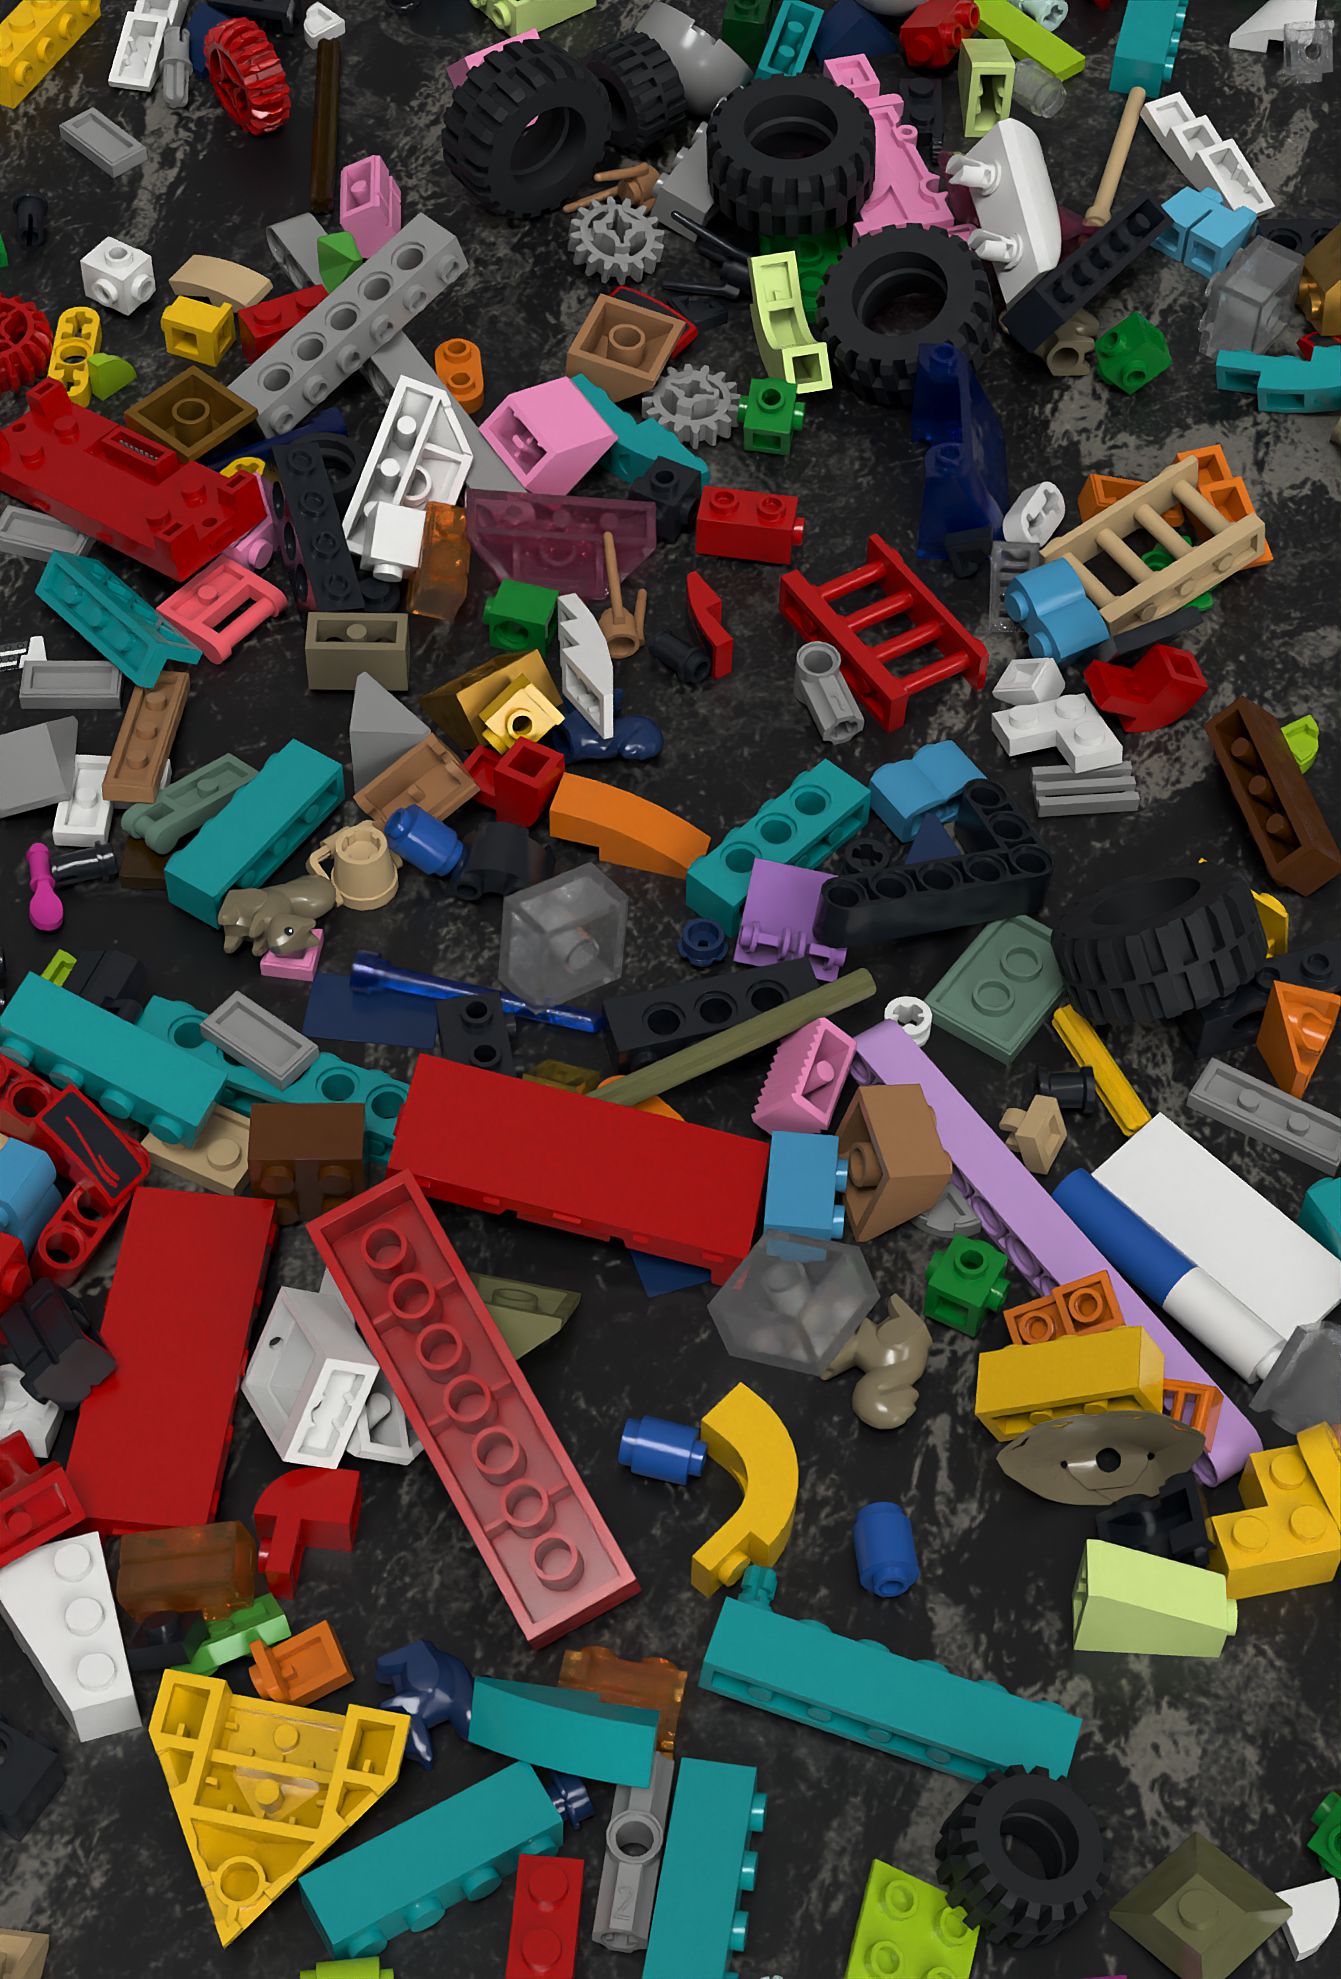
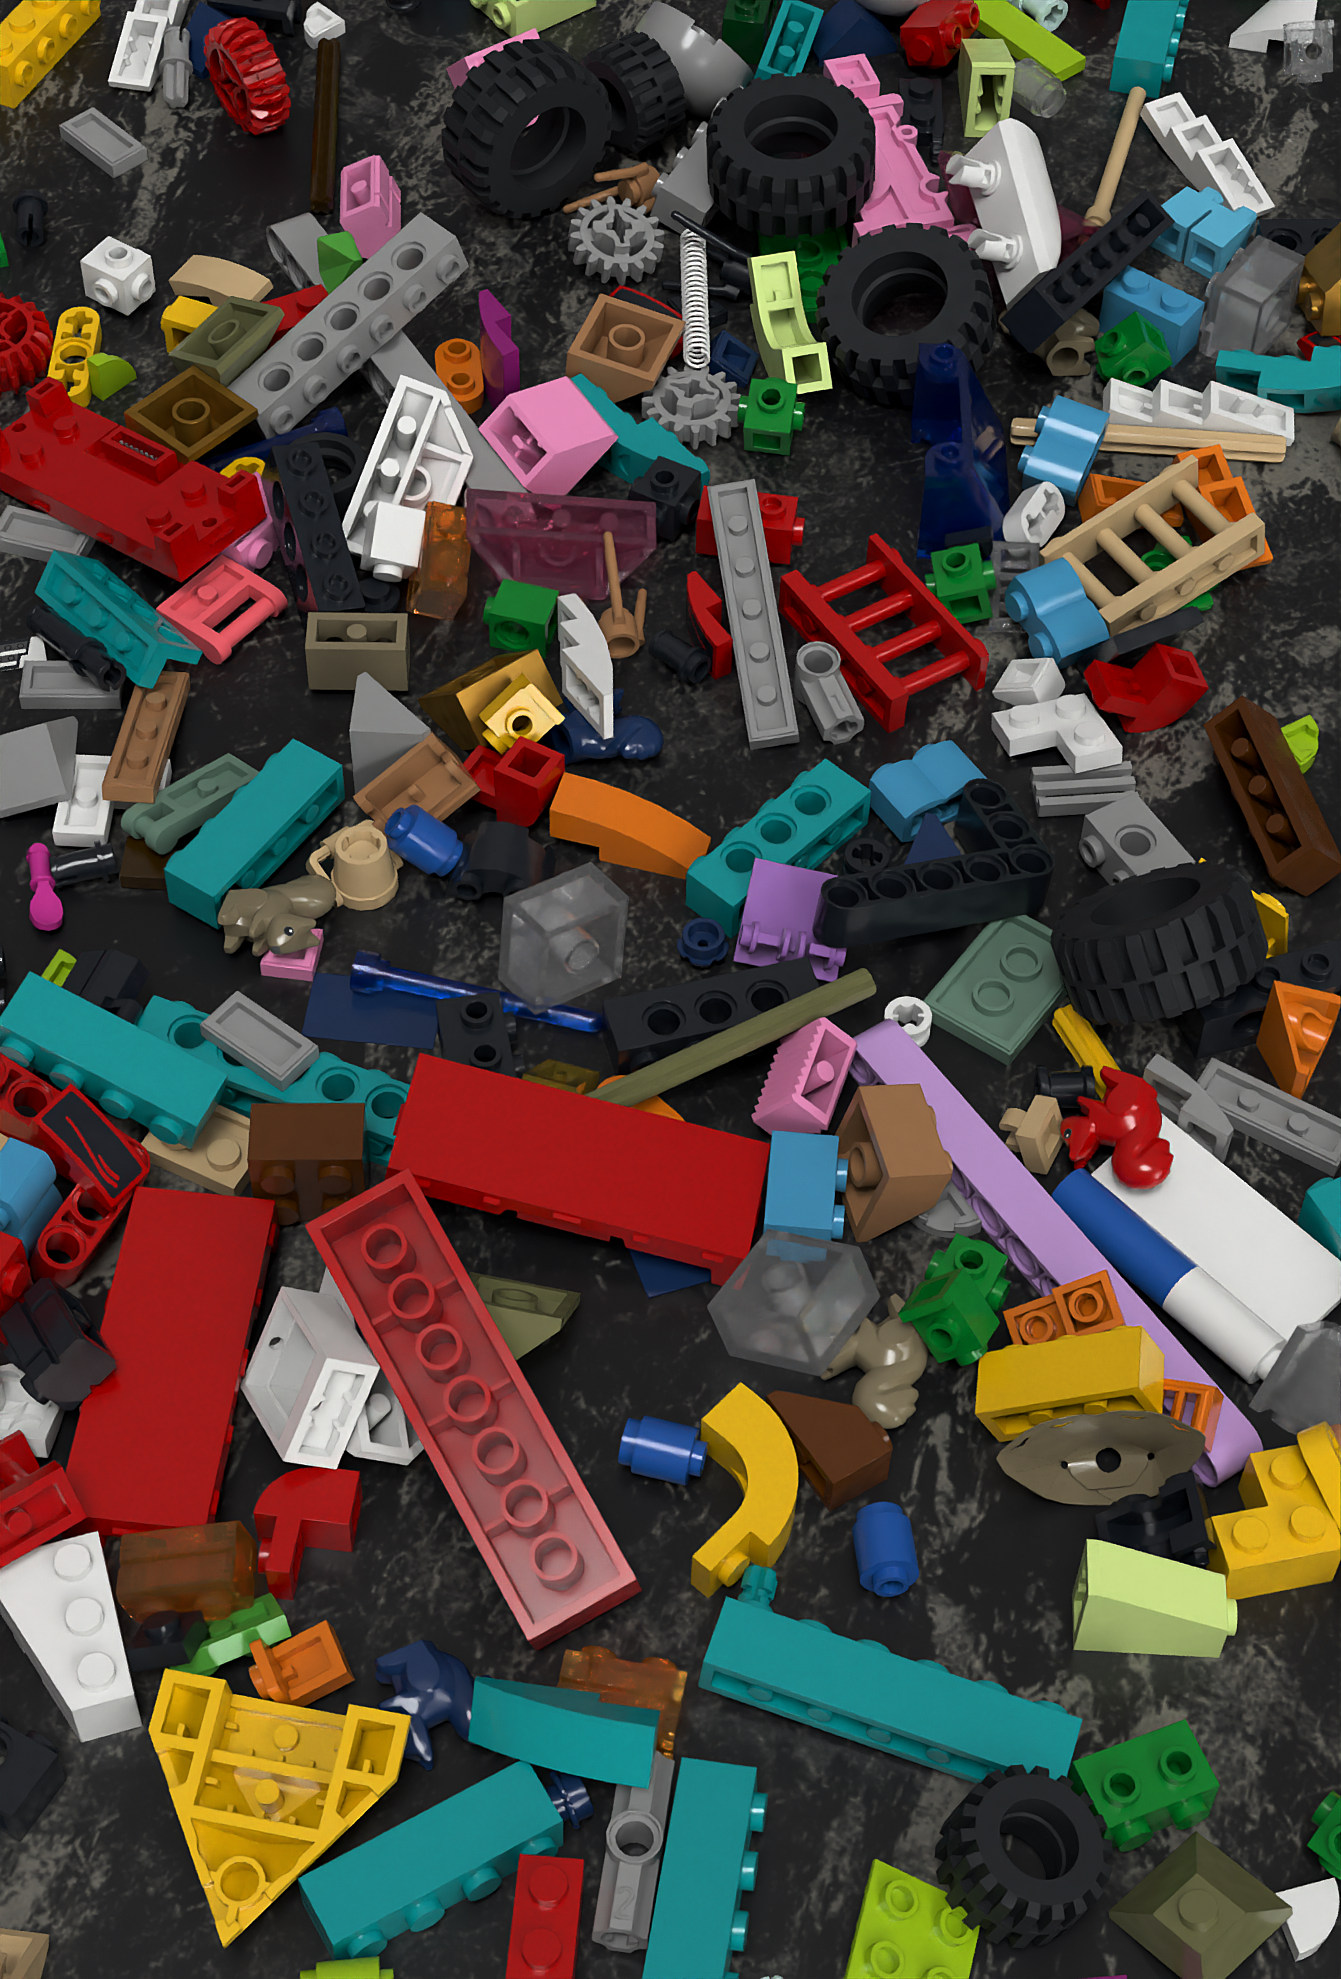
(85, 654): none -> black pin
(229, 339): none -> olive slope
(497, 350): none -> magenta slope
(697, 253): none -> white piece
(732, 358): none -> dark blue slope
(753, 615): none -> light grey tile
(834, 1445): none -> reddish brown slope
(951, 1317): none -> green brick
(963, 582): none -> green brick
(1065, 447): none -> dark azure brick
(1128, 841): none -> light grey brick
(1128, 1122): none -> red animal
(1147, 1785): none -> green brick
(1162, 305): none -> dark azure brick
(1171, 441): none -> tan axle
(1180, 407): none -> white slope
(1190, 1106): none -> light grey slope

